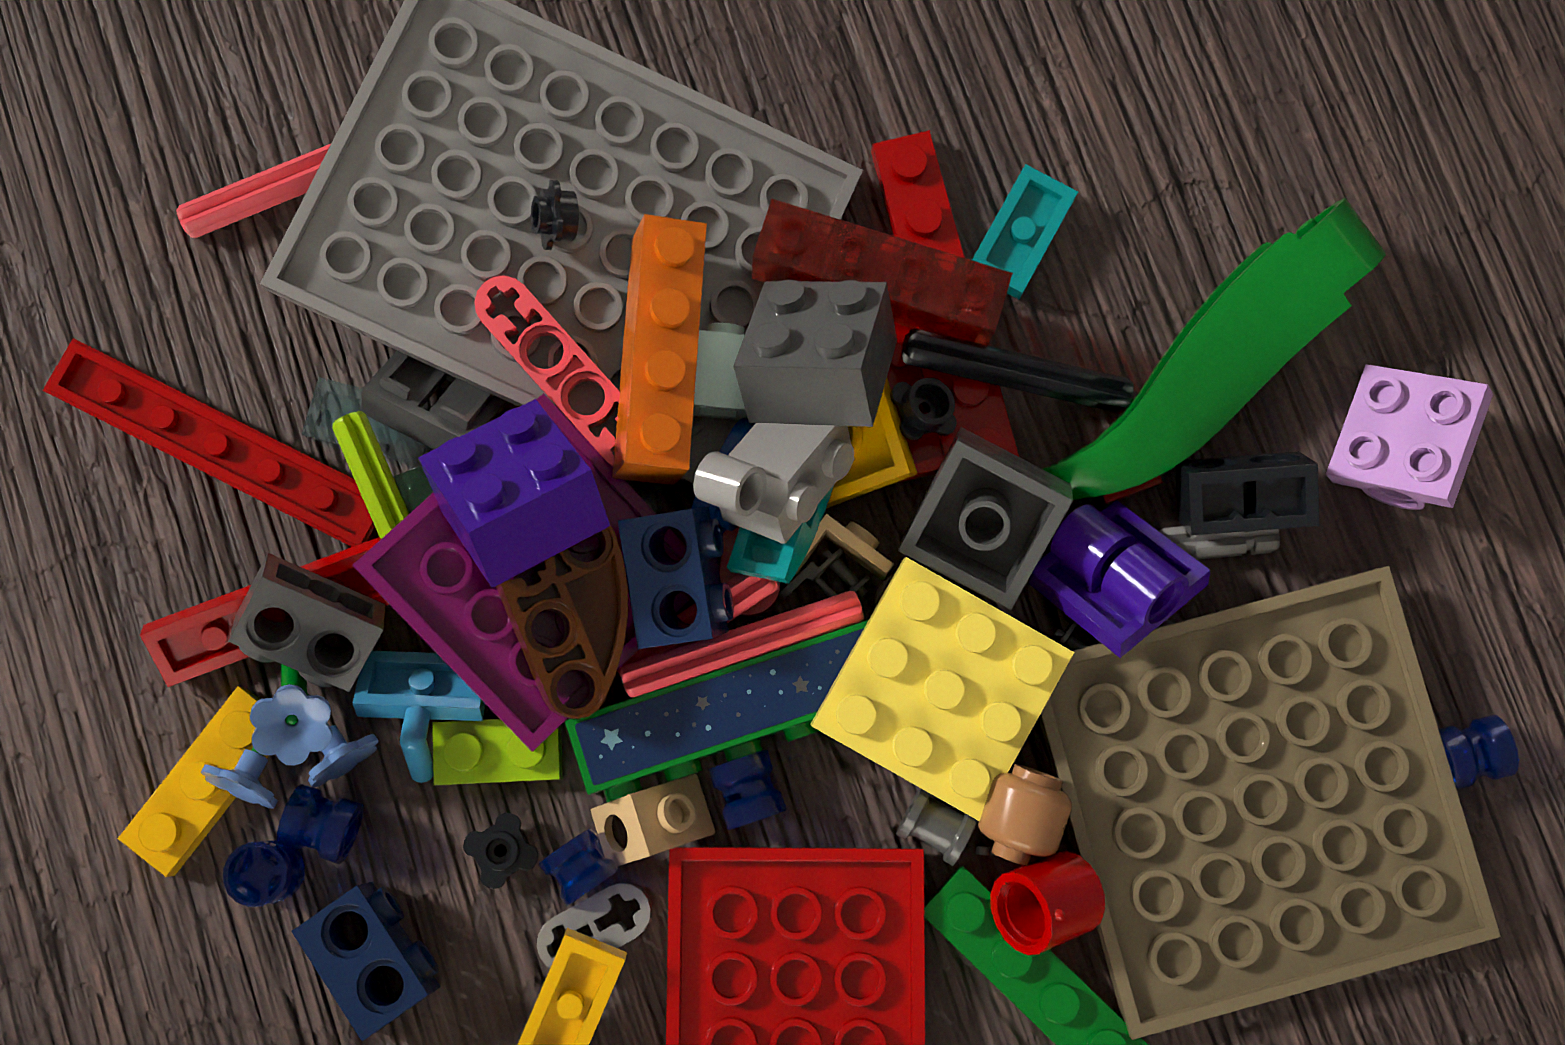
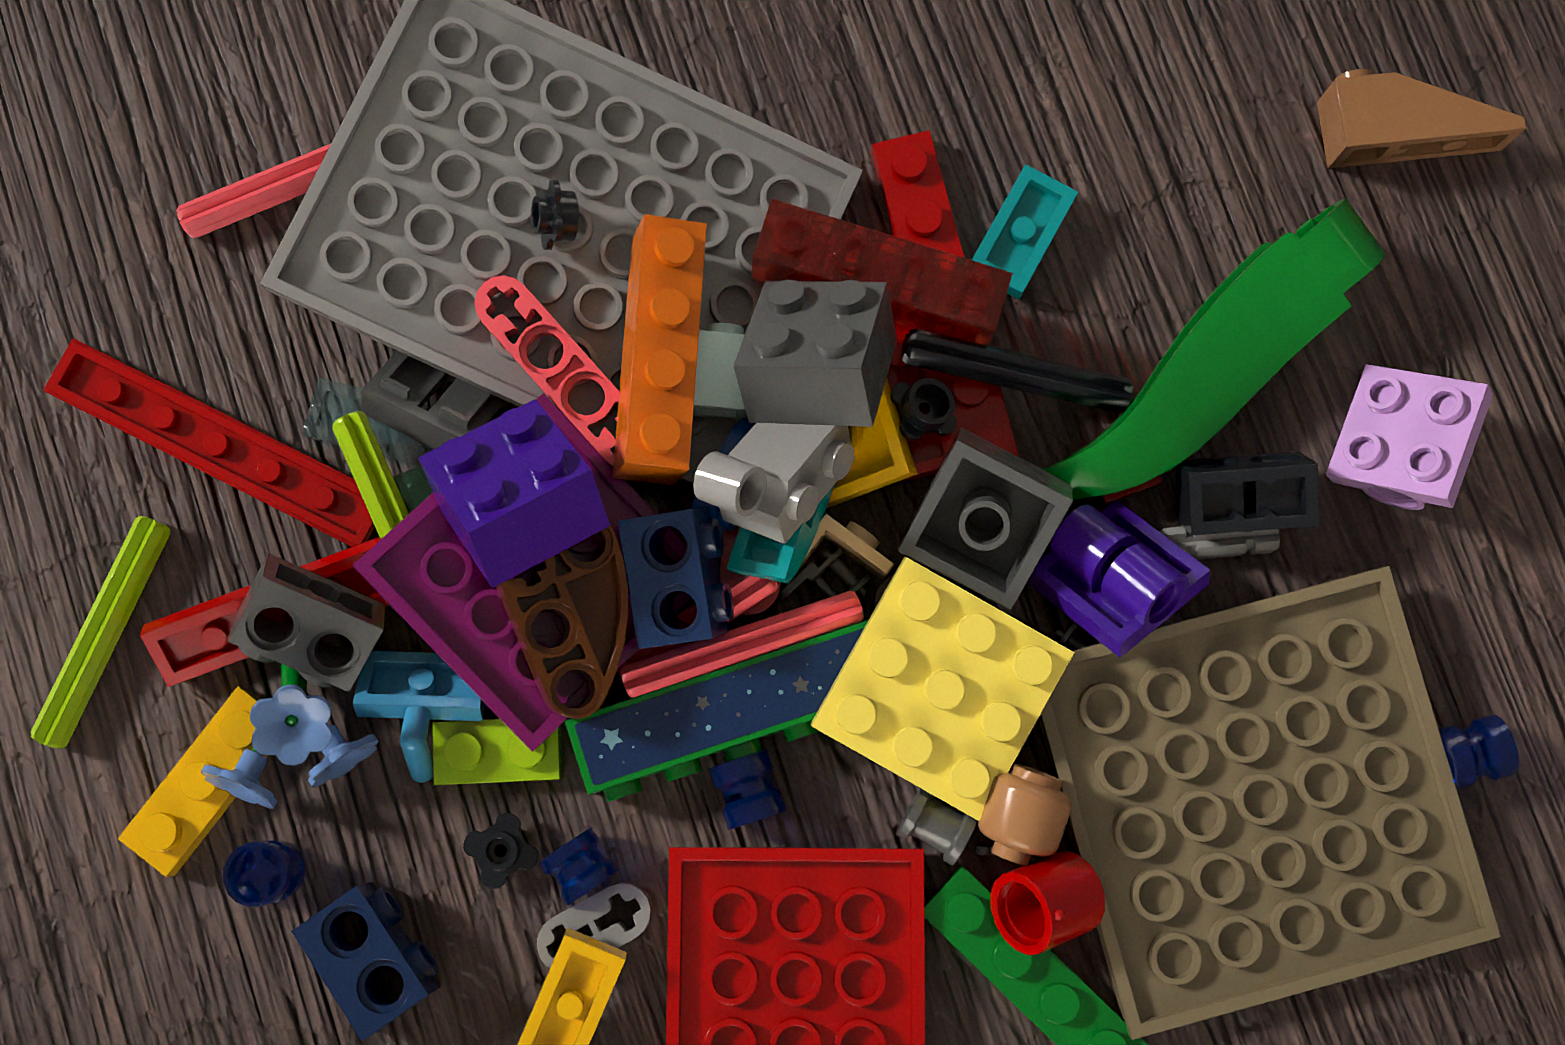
(100, 633): none -> lime axle
(320, 823): clear blue wheel -> none
(654, 820): tan bracket -> none
(1403, 119): none -> medium nougat slope

